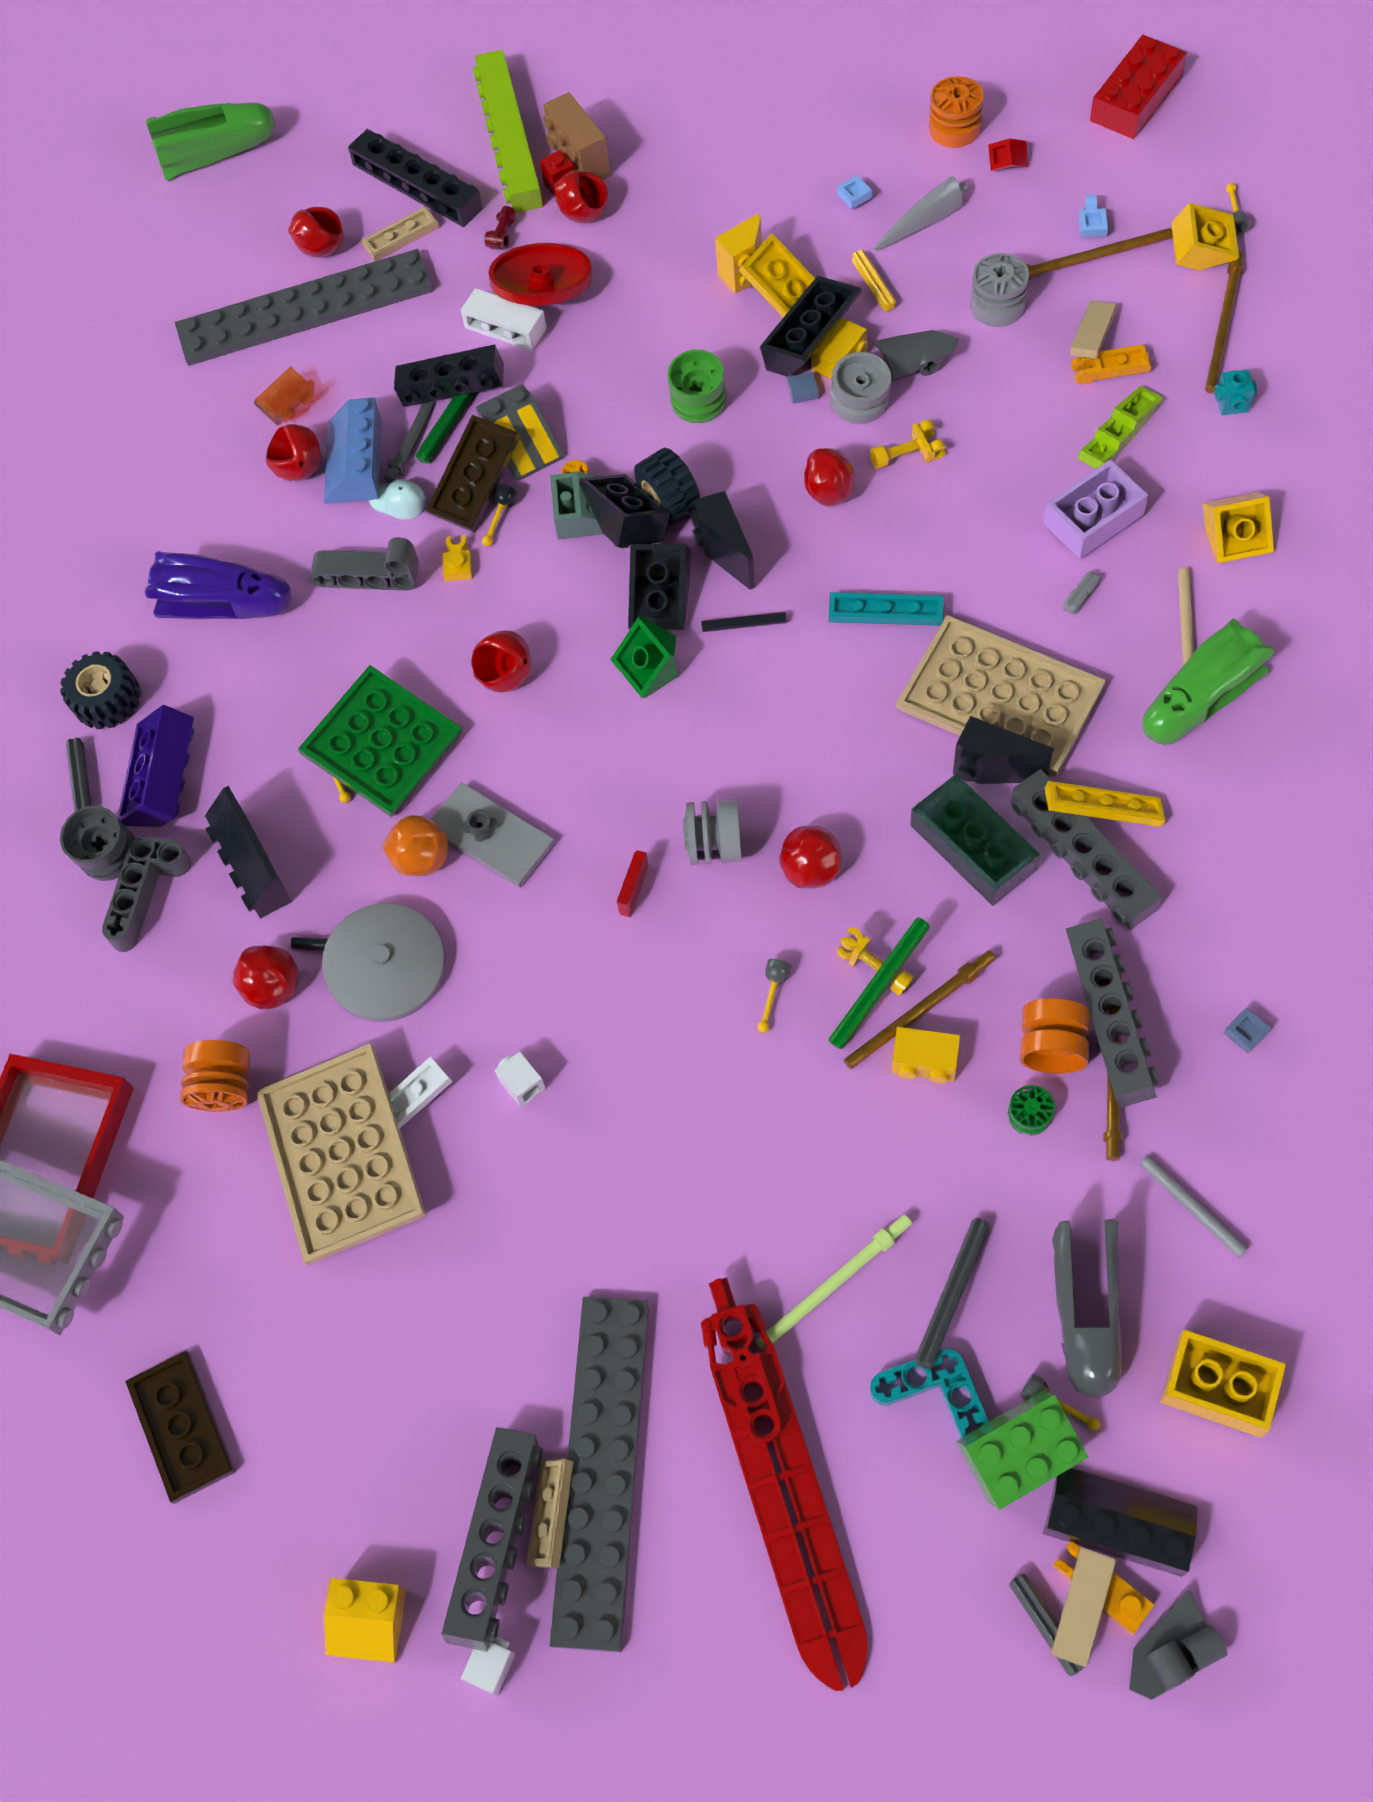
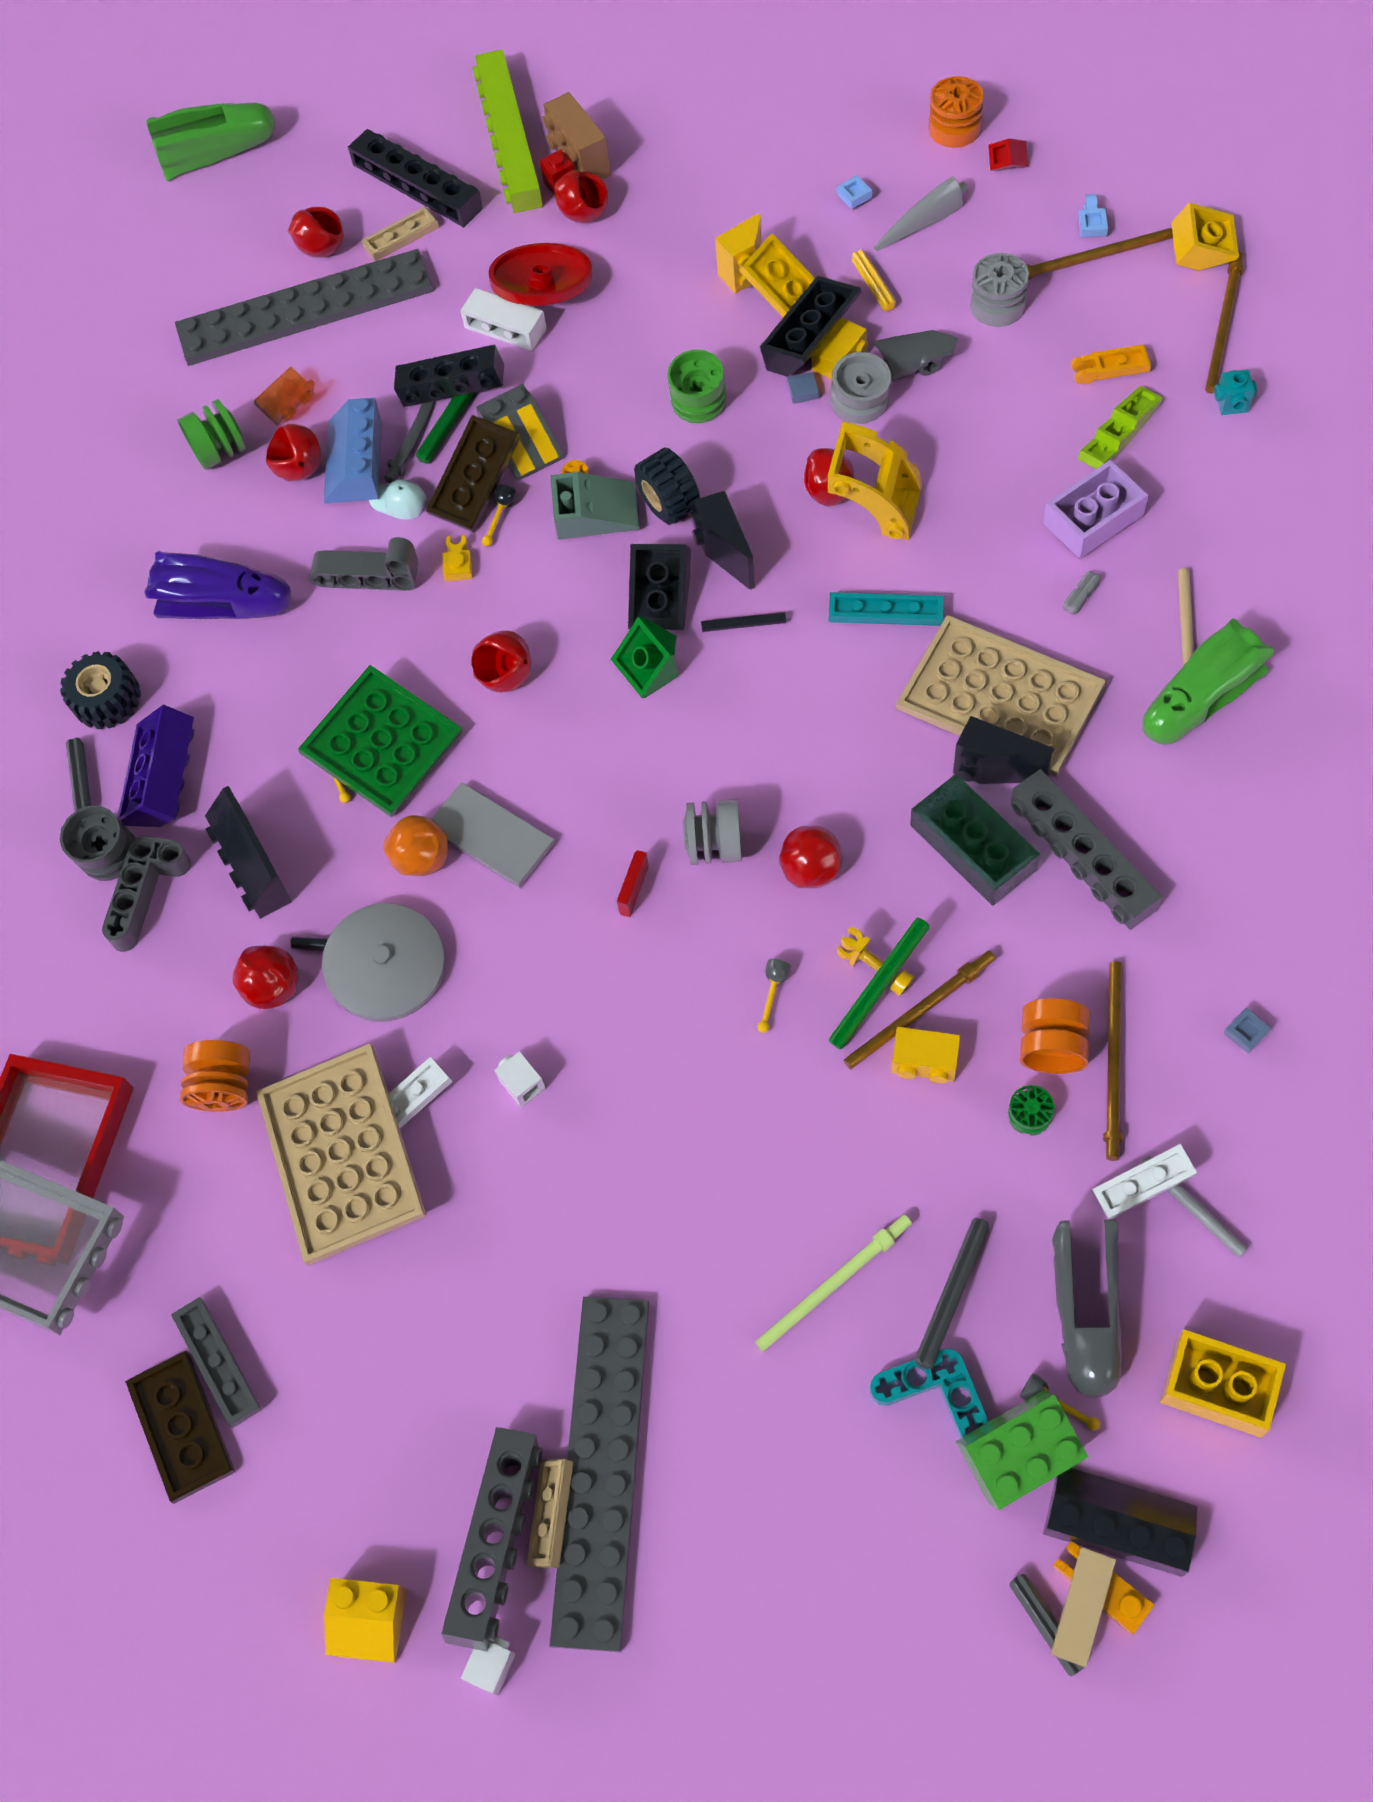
(212, 434): none -> bright green wheel
(216, 1362): none -> dark grey plate
(479, 817): dark grey plate -> none
(499, 238): dark red bar -> none
(625, 510): black slope -> none
(767, 1499): red piece -> none
(897, 483): none -> yellow window
(920, 433): yellow bar -> none
(1093, 329): tan tile -> none
(1104, 803): yellow tile -> none
(1127, 1086): dark grey brick -> none
(1138, 86): red brick -> none
(1144, 1181): none -> white plate
(1174, 1650): dark grey panel -> none
(1239, 526): yellow slope -> none
(1240, 226): hinge -> none

